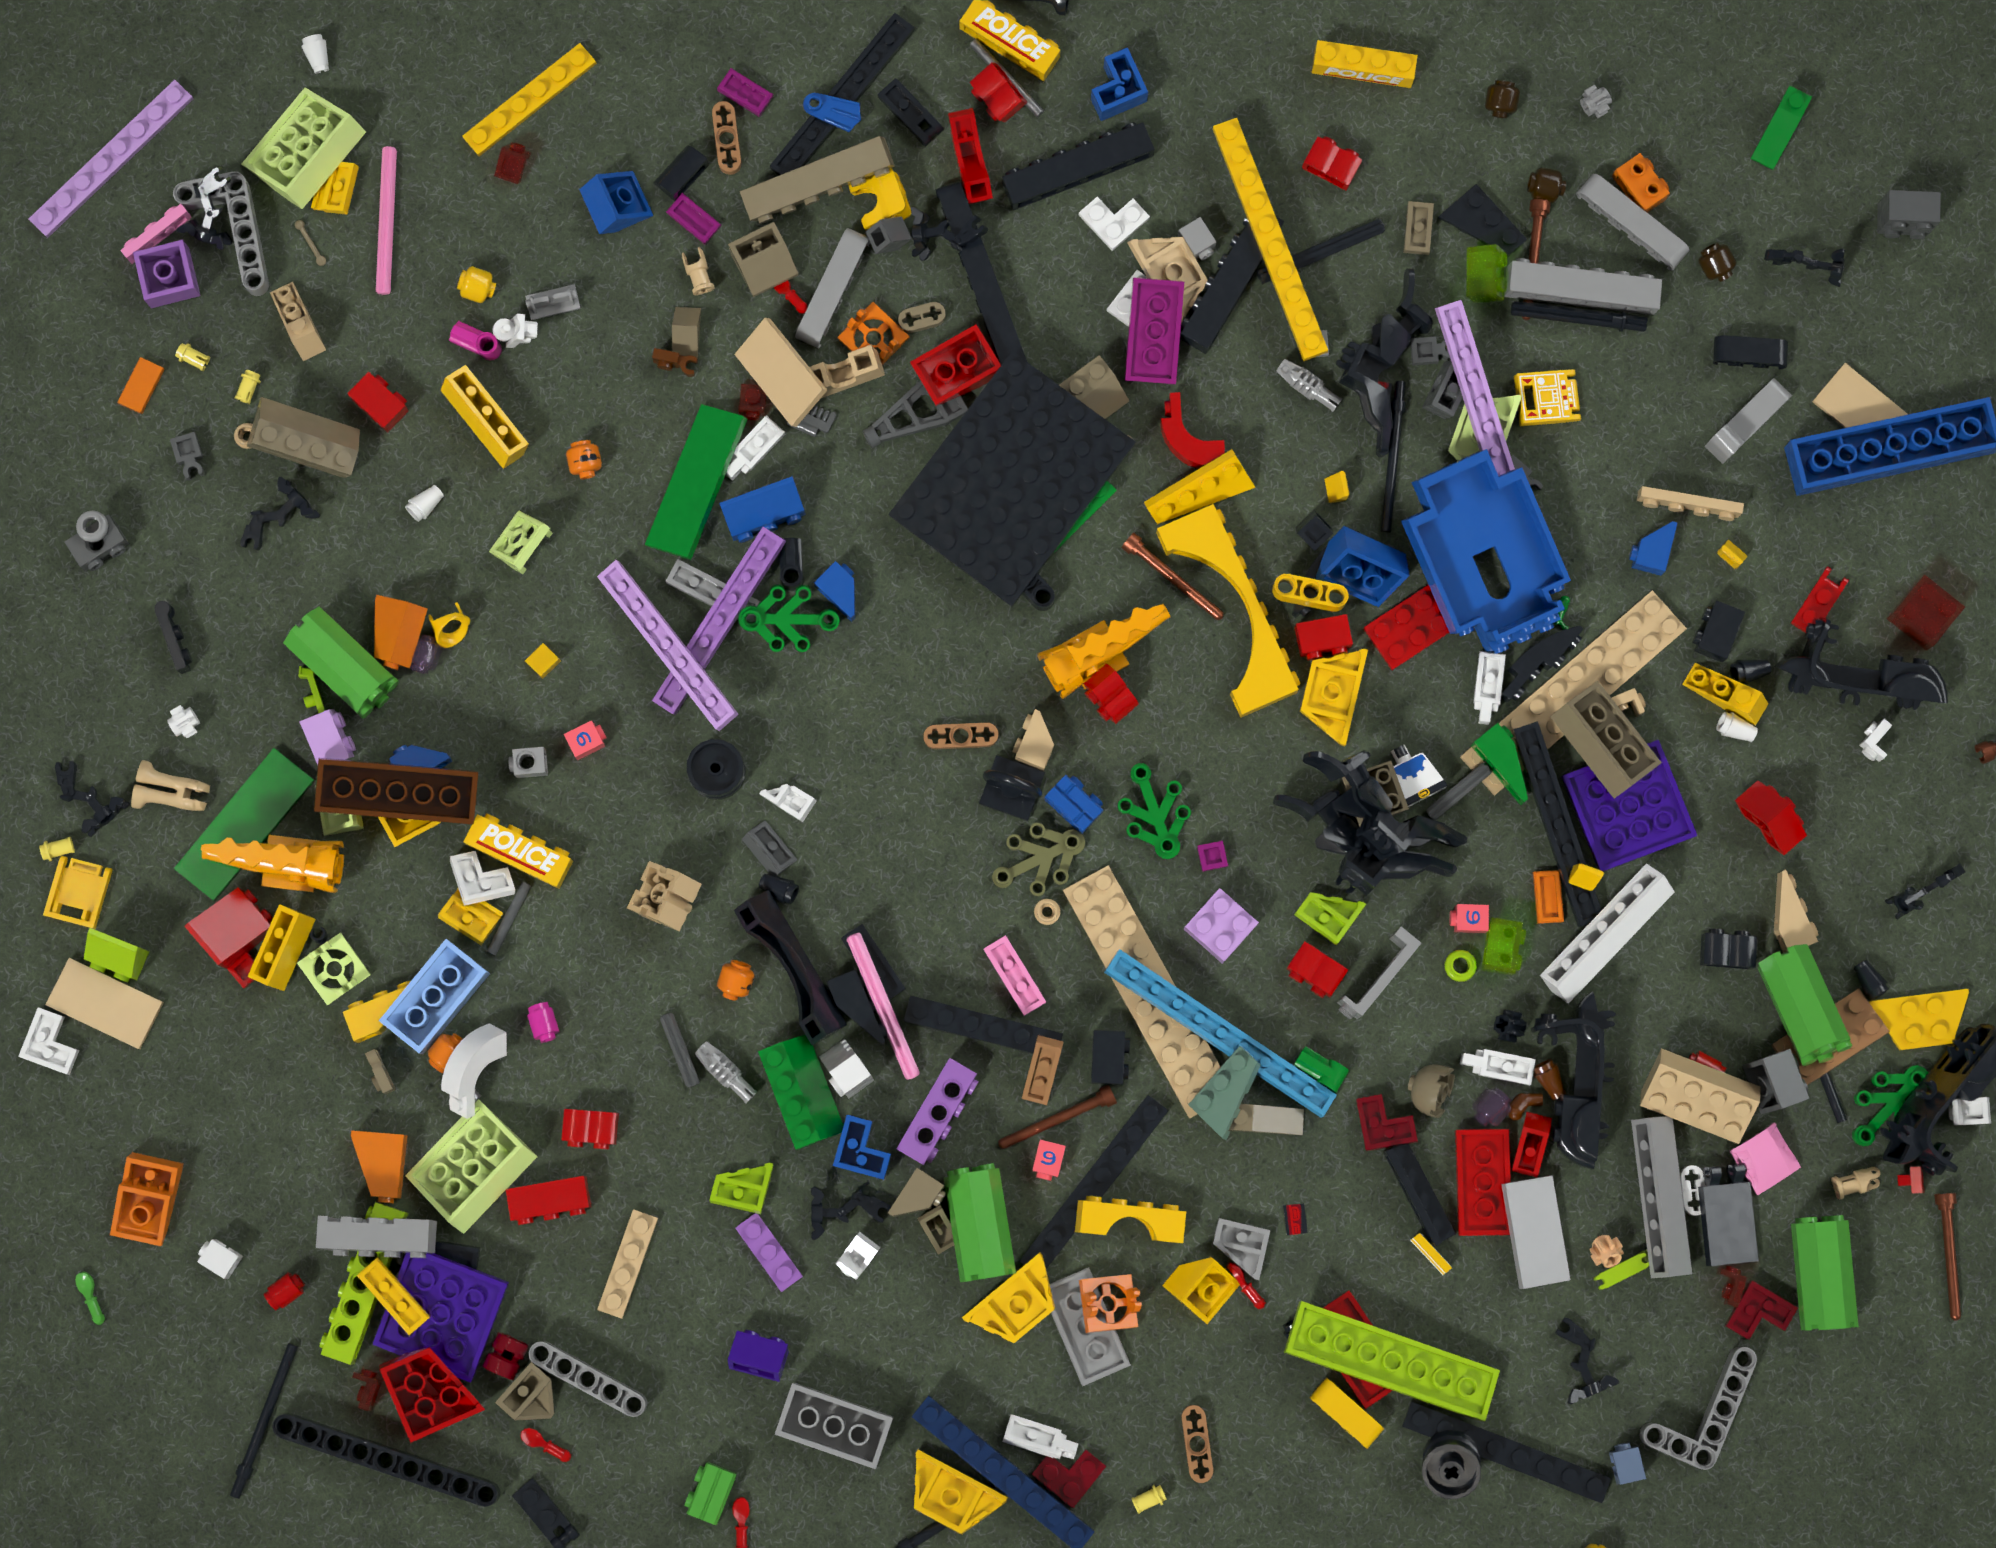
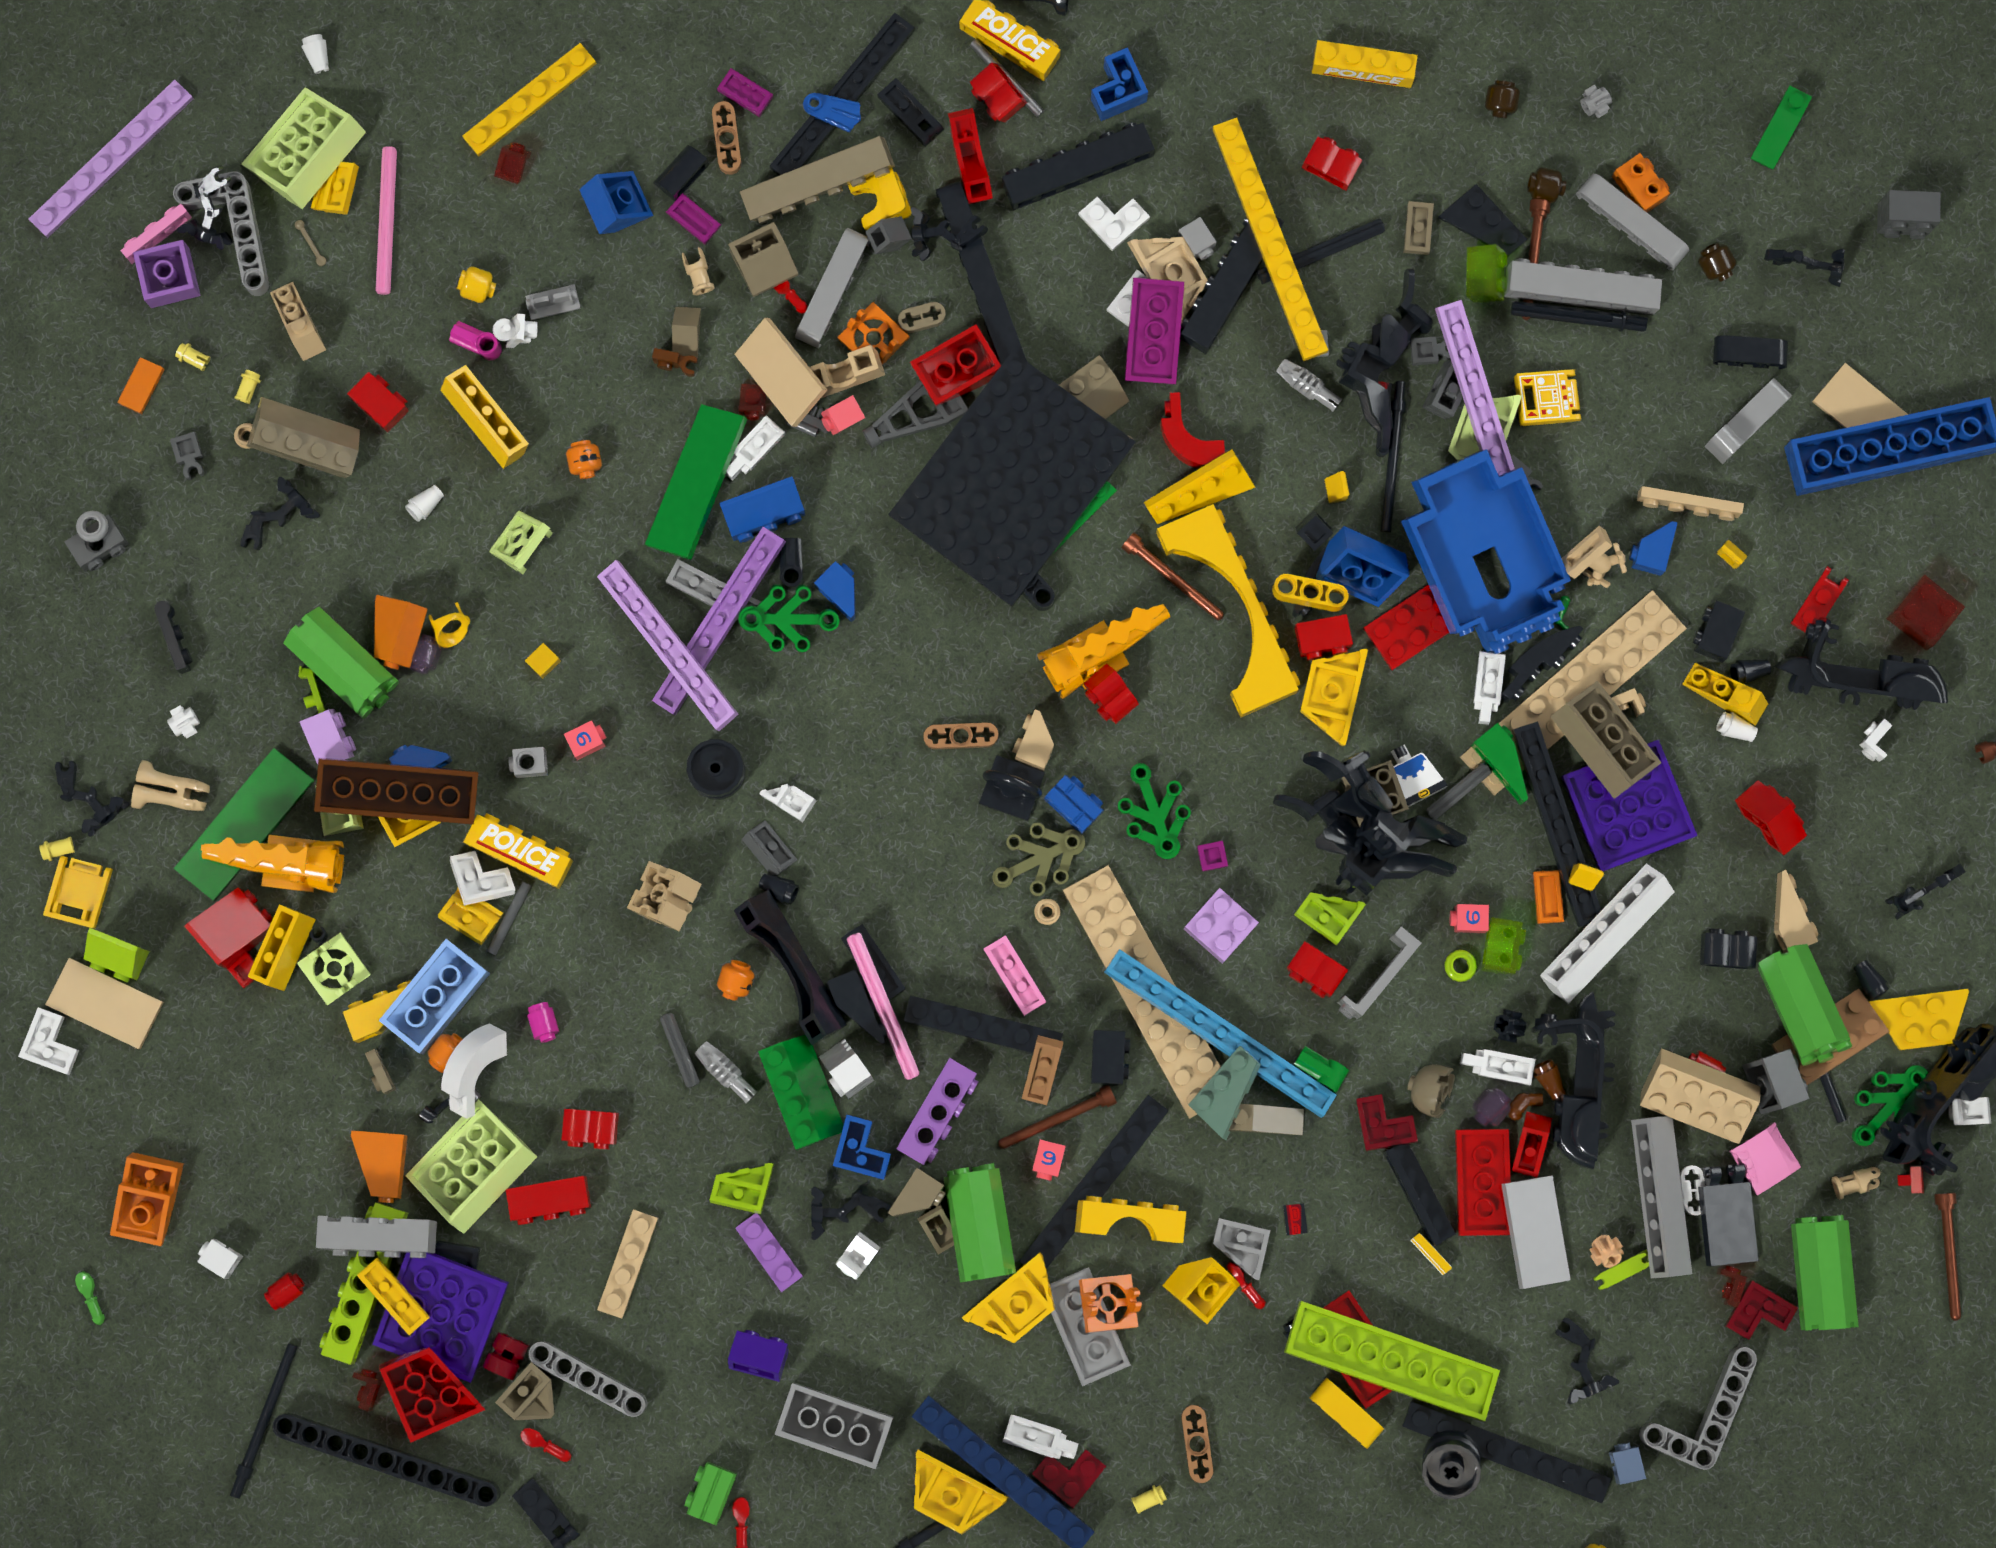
(429, 1114): none -> black hand
(842, 415): none -> coral brick
(1591, 554): none -> tan piece

